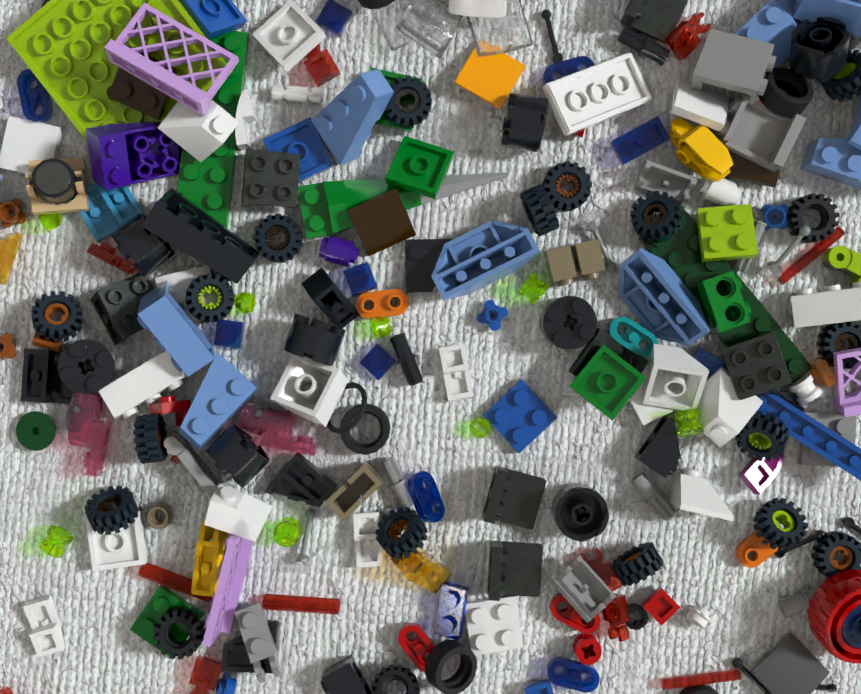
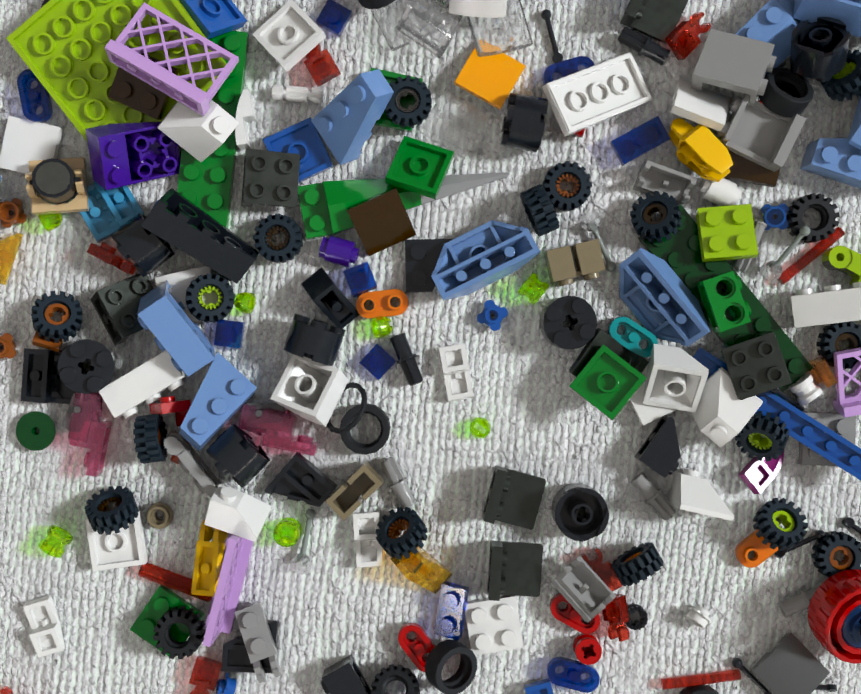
(301, 604): clear red axle -> none
(426, 497): clear blue plate -> none
(520, 416): blue plate -> none
(660, 605): red plate -> none
(688, 423): clear neon green wheel -> none

